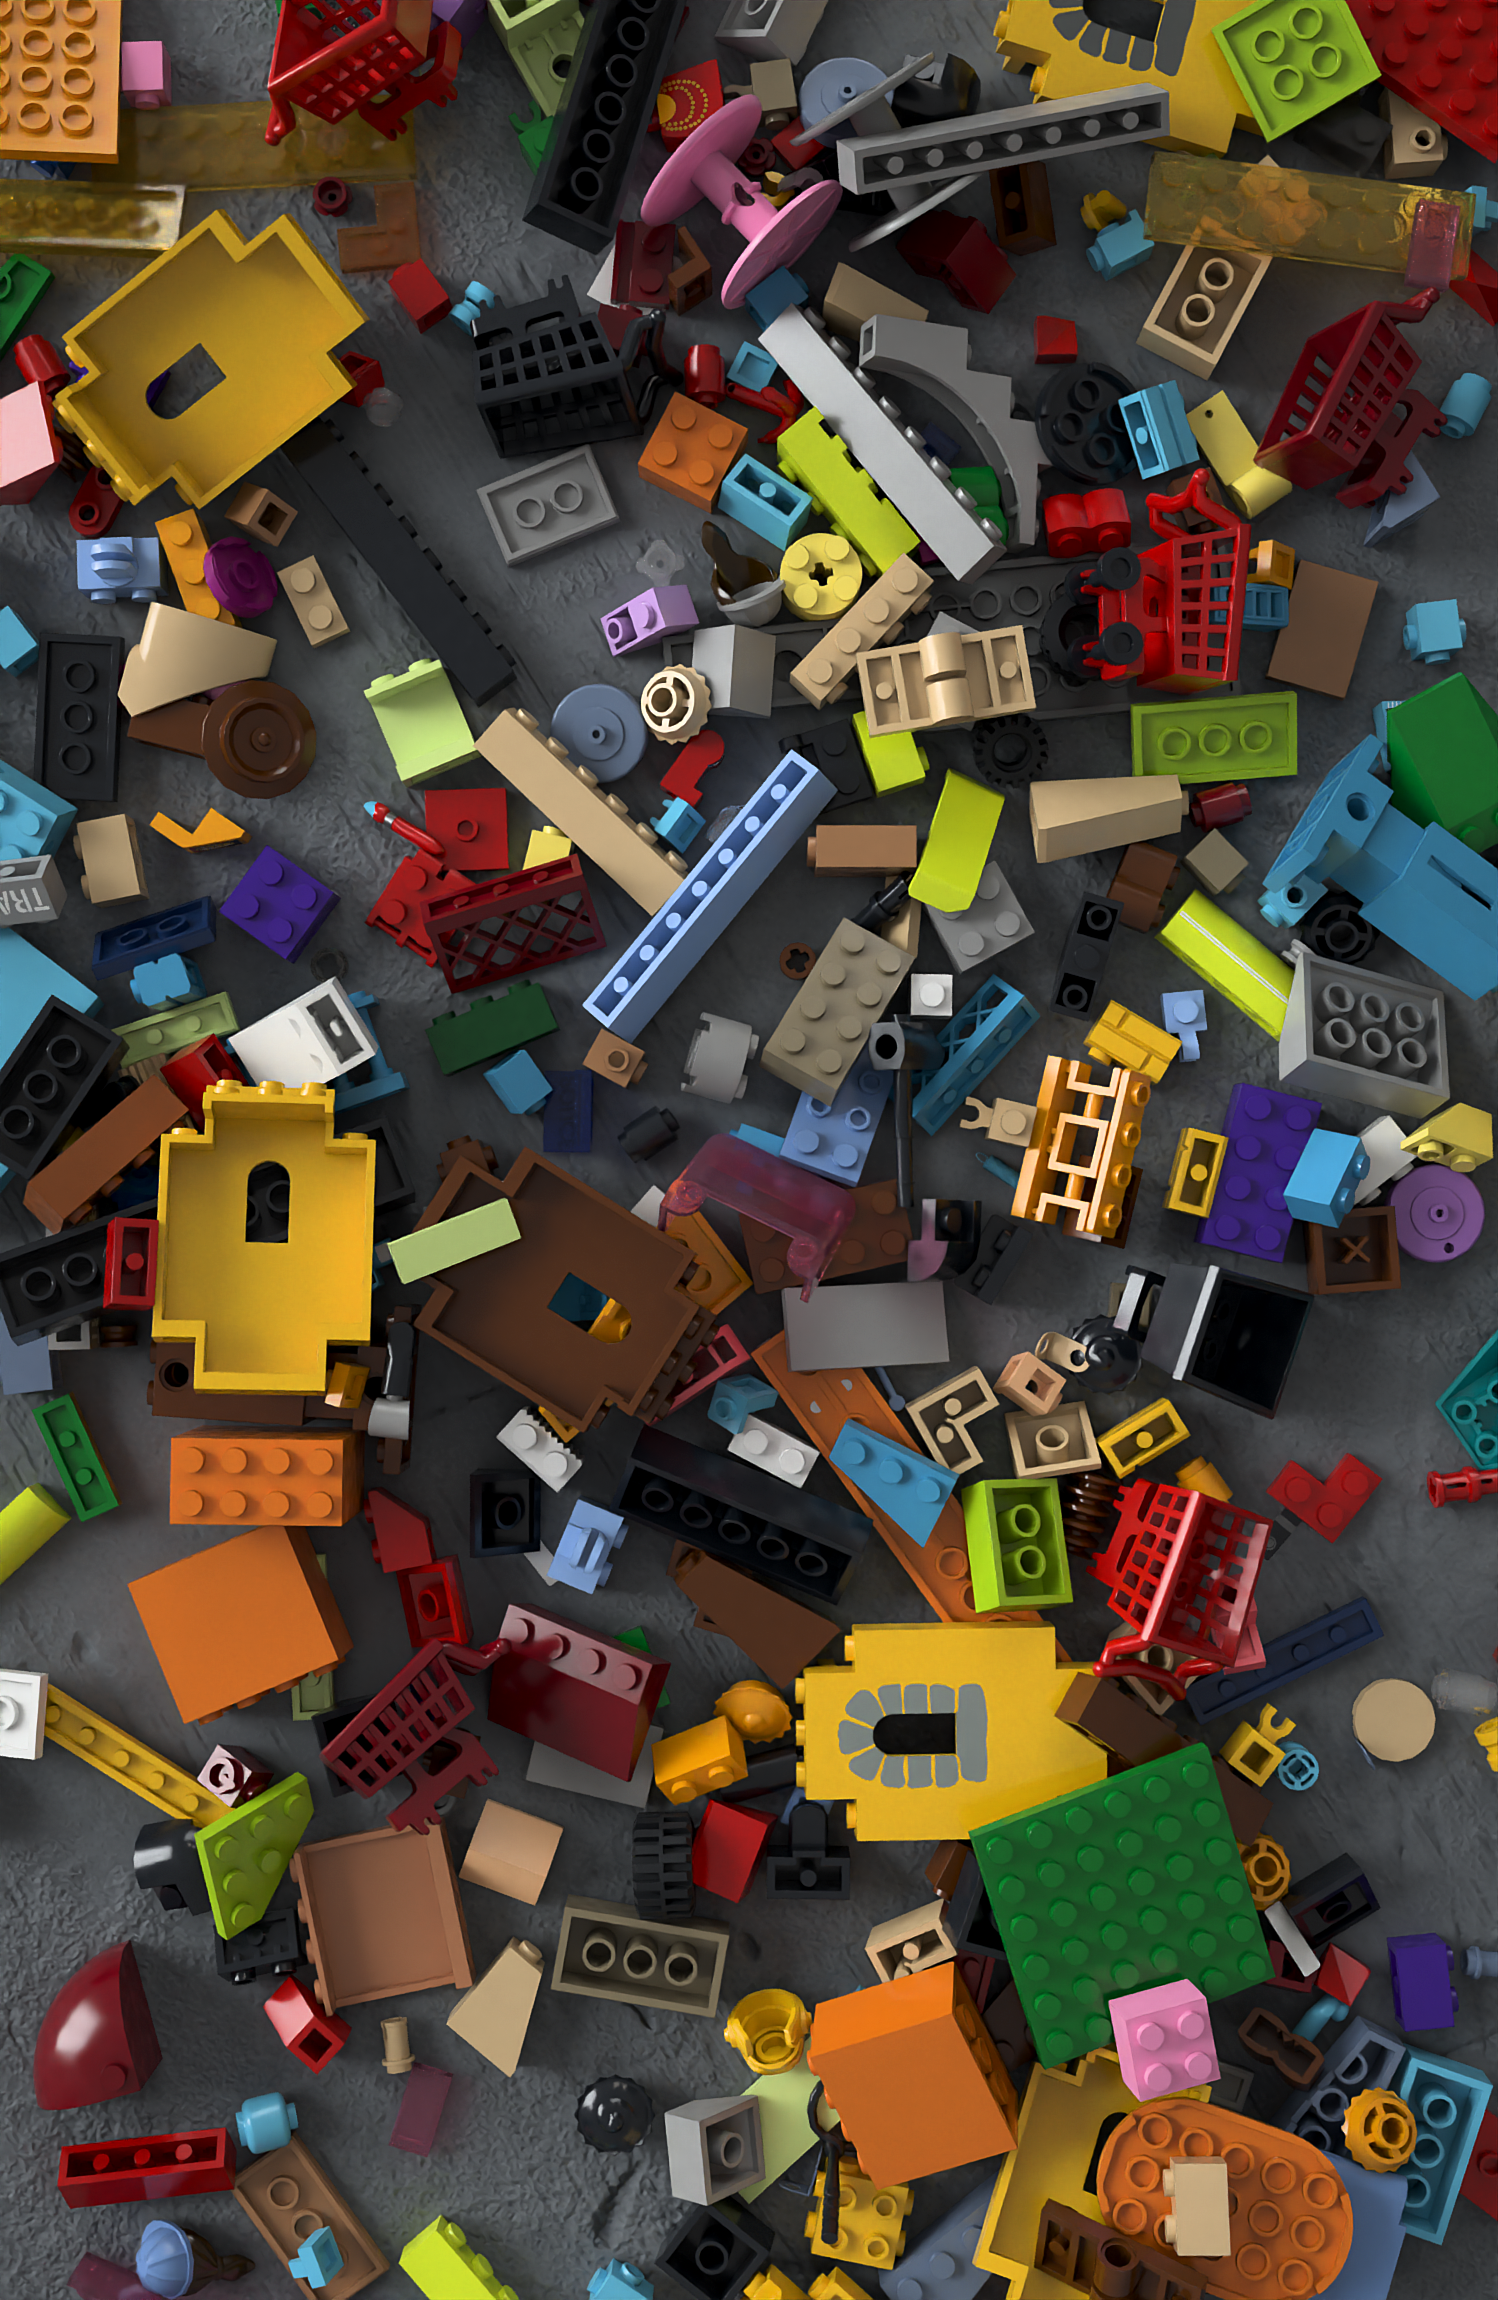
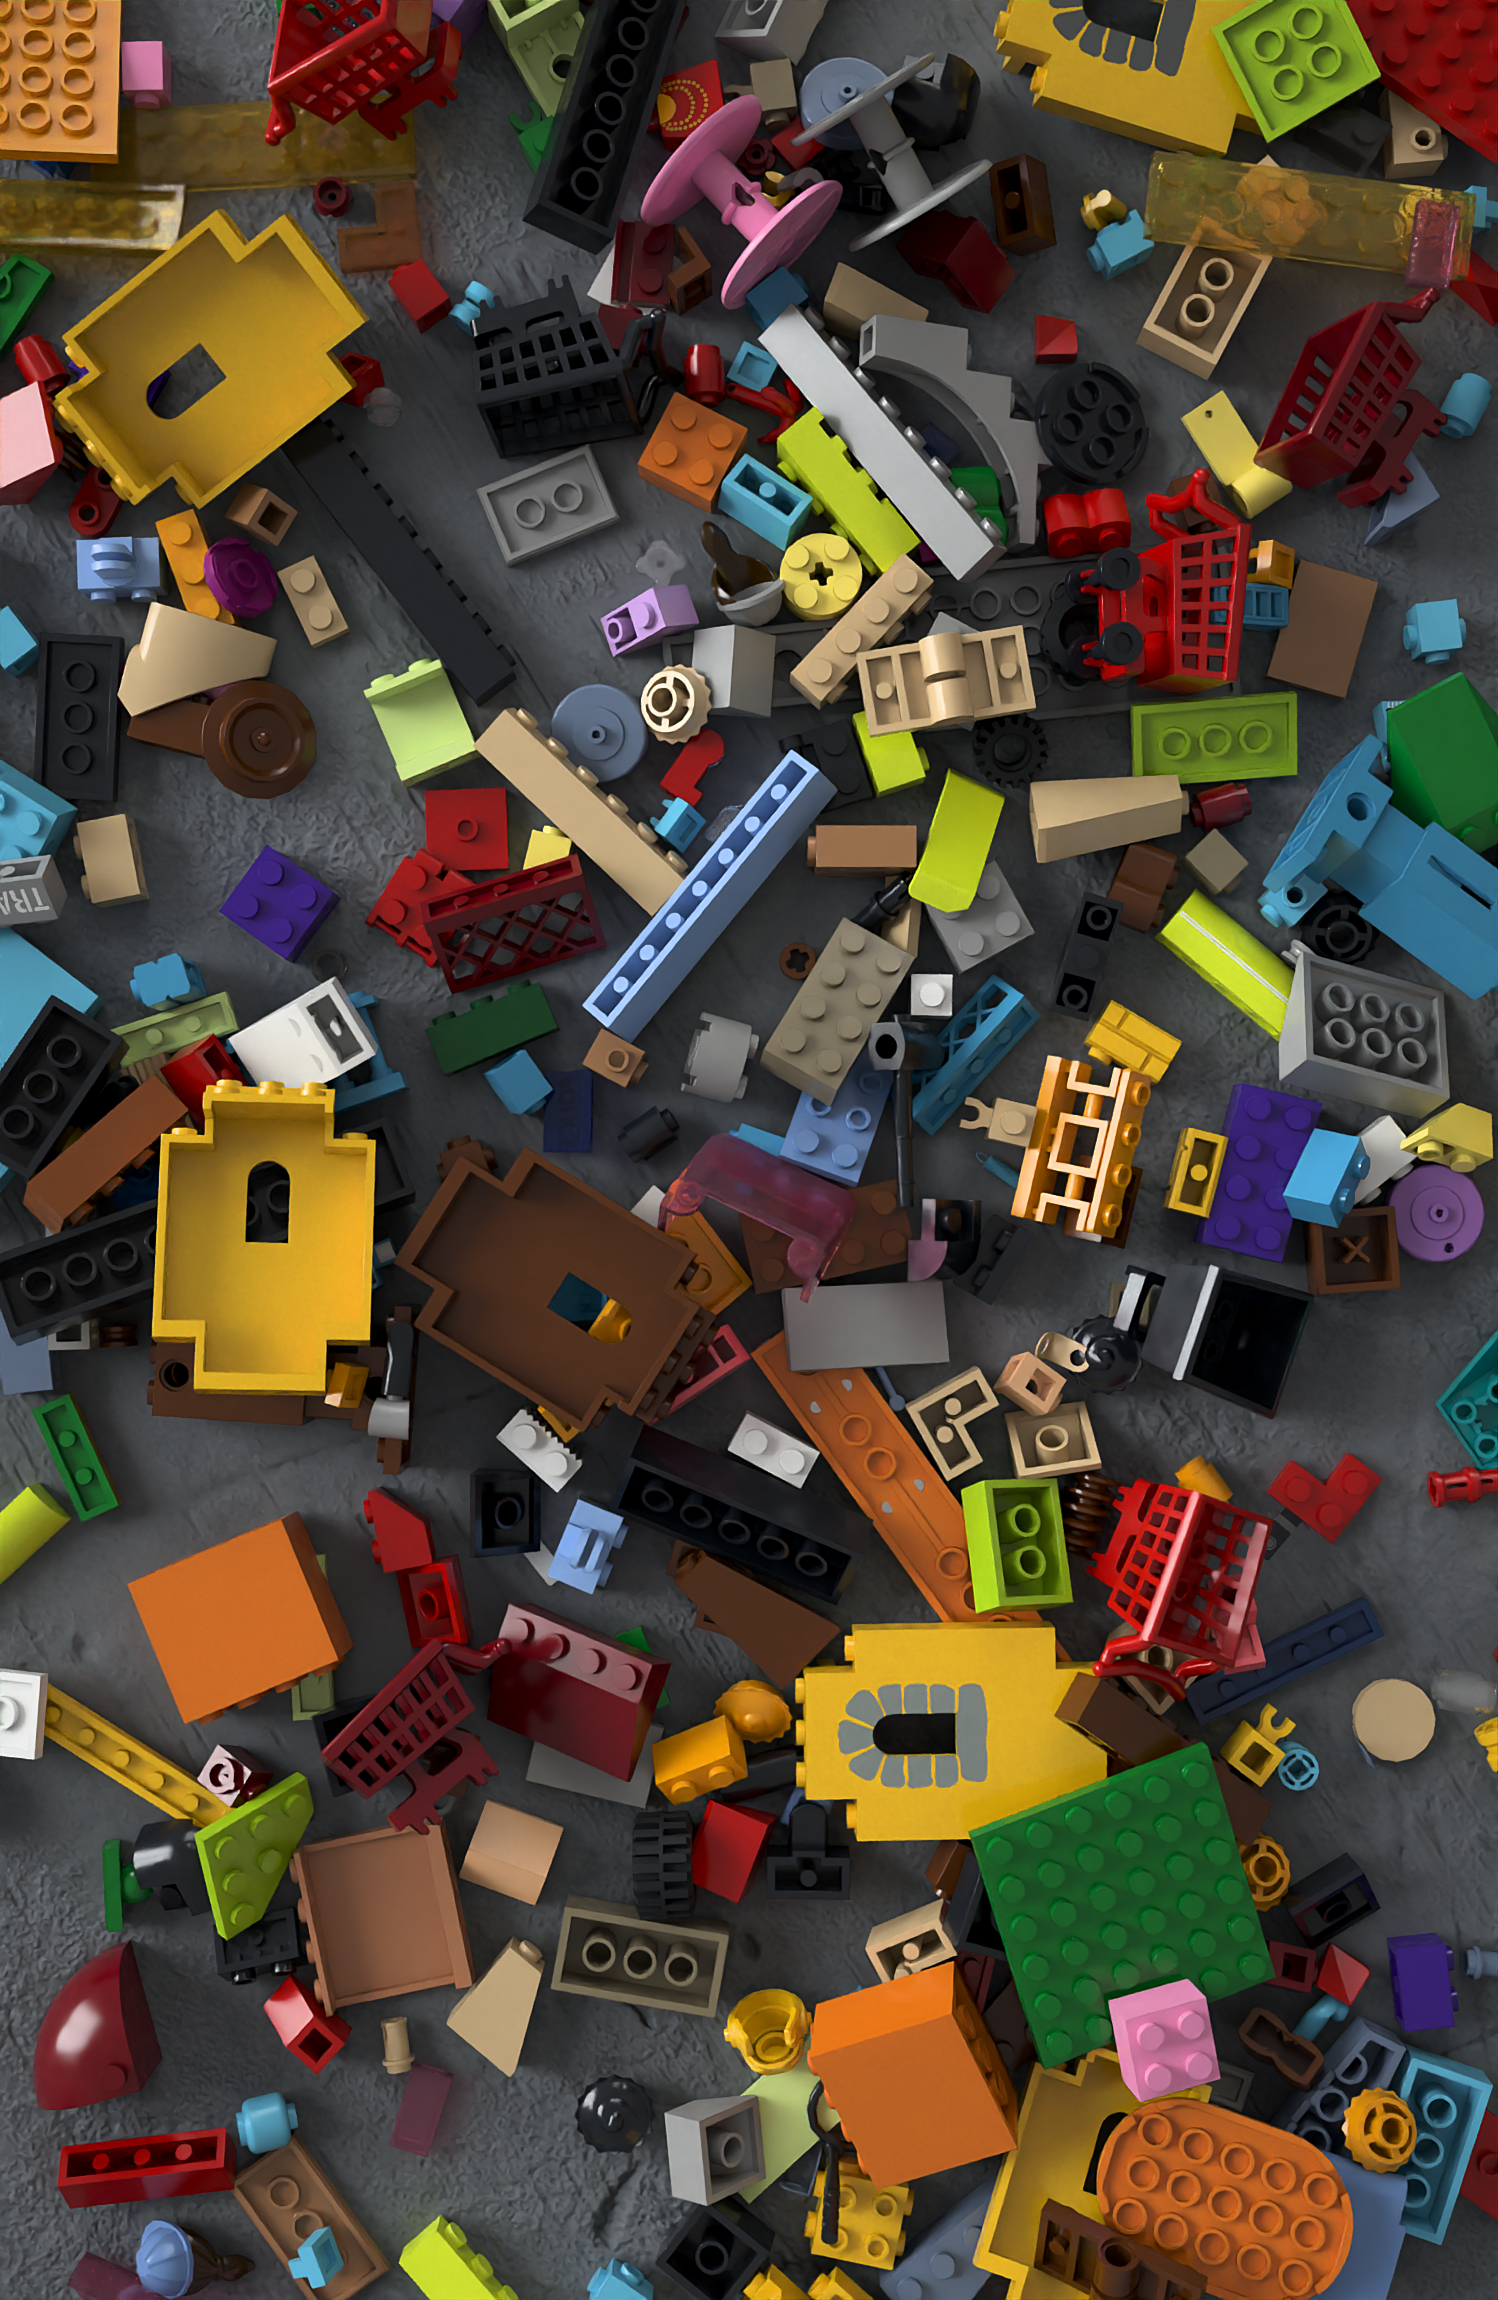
(119, 1885): none -> green tile
(131, 1264): red brick -> none
(154, 937): dark blue tile -> none
(211, 834): light orange slope -> none
(267, 1475): orange brick -> none
(383, 815): red piece -> none
(454, 1240): yellowish green tile -> none
(737, 1398): medium azure bracket -> none
(895, 1478): dark azure wing -> none
(1002, 138): light grey brick -> none
(1141, 1437): yellow brick -> none
(1159, 429): medium azure brick -> none
(1184, 1016): light blue plate -> none
(1198, 2206): tan brick -> none
(1292, 1938): white sticker -> none

